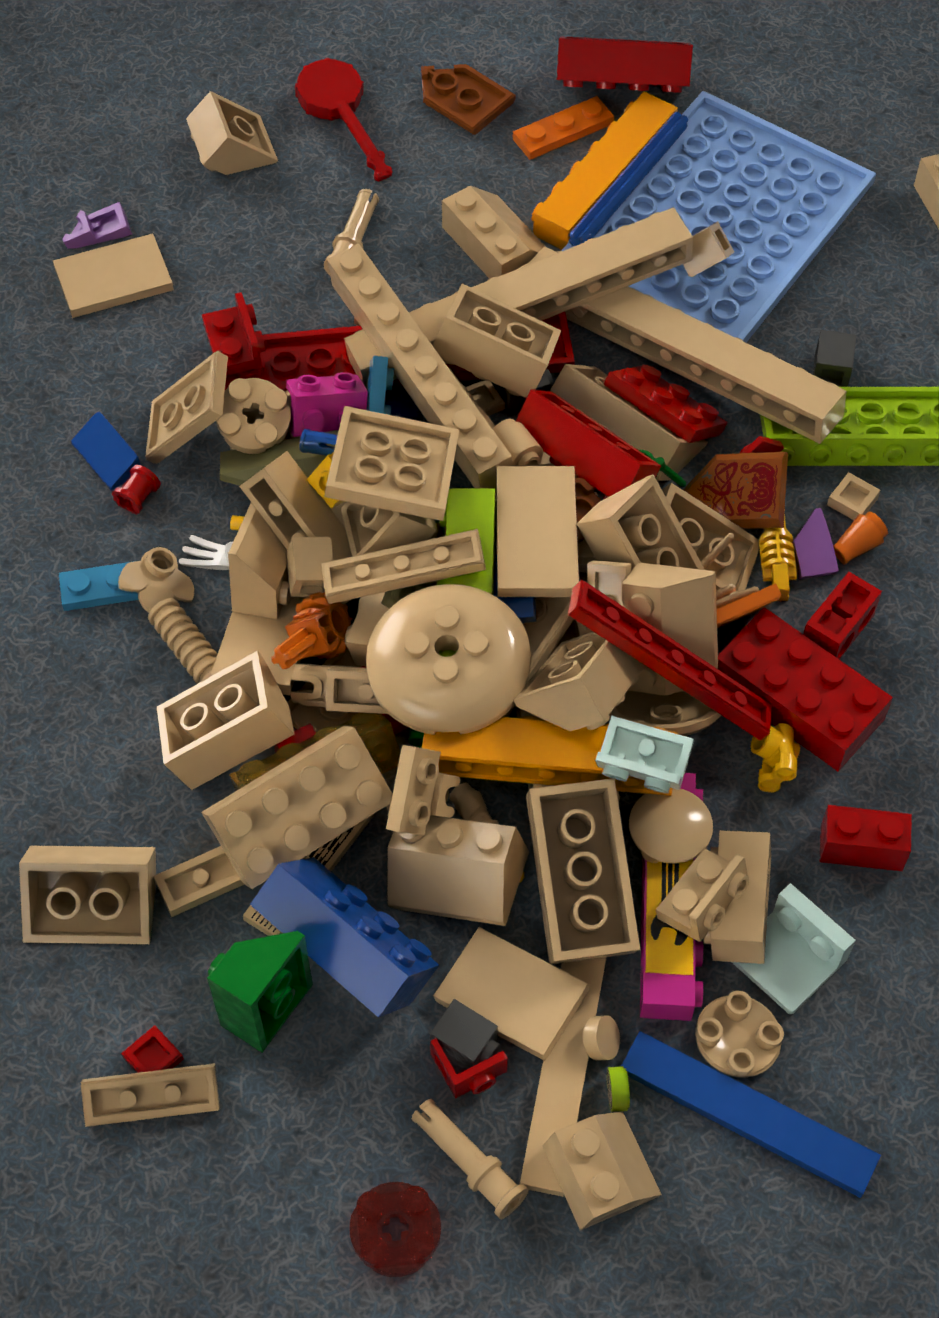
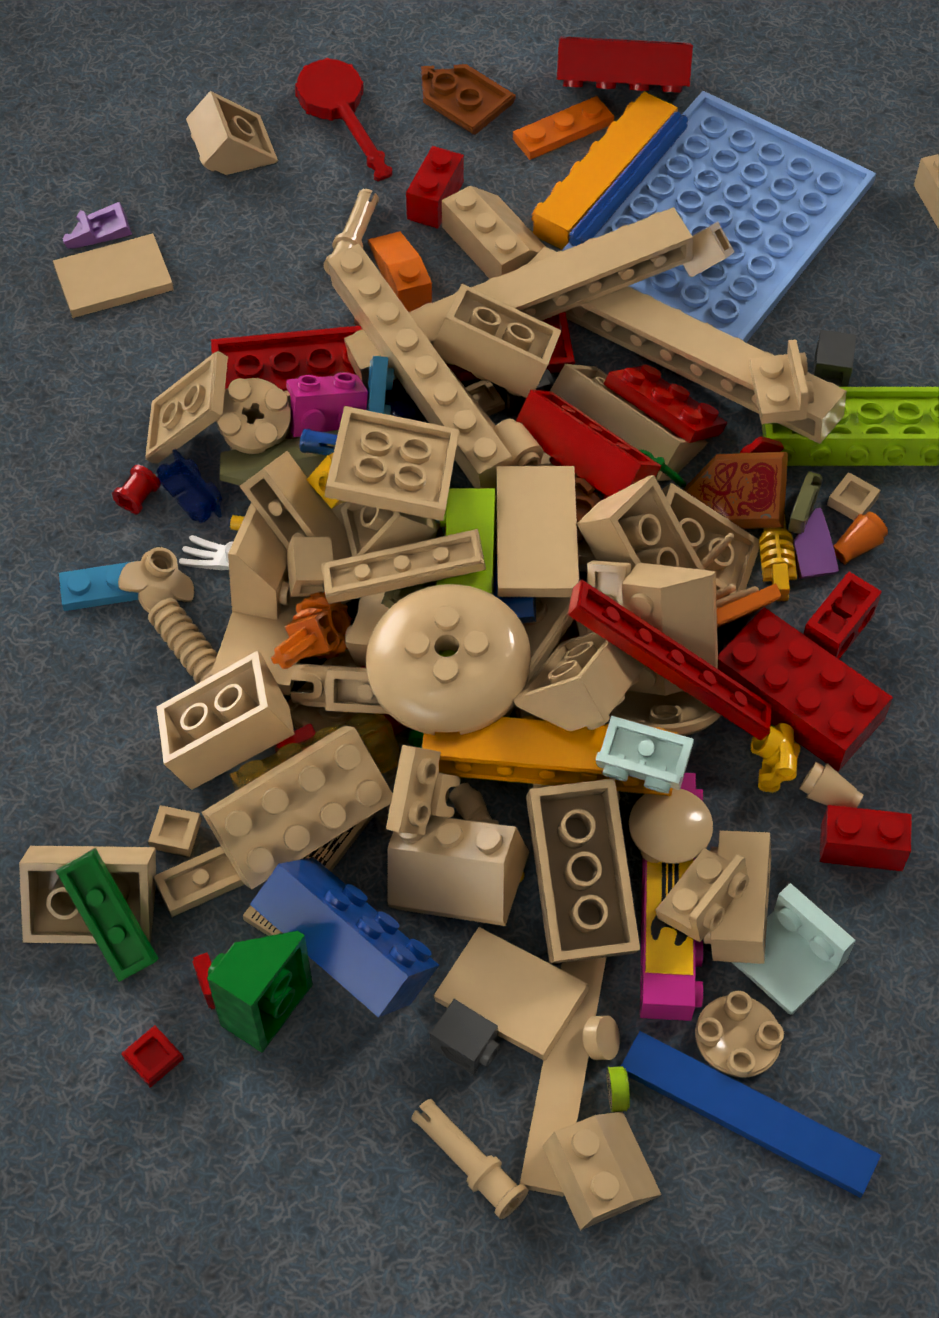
(105, 451): blue slope -> none
(107, 914): none -> green tile
(150, 1095): tan tile -> none
(175, 830): none -> tan plate
(185, 476): none -> clear blue hinge
(201, 965): none -> red tile
(234, 336): red bracket -> none
(402, 269): none -> orange slope
(416, 1244): clear red plate -> none
(436, 179): none -> red brick
(474, 1079): red bracket -> none
(781, 385): none -> tan bracket
(805, 502): none -> olive tile
(829, 787): none -> tan cone

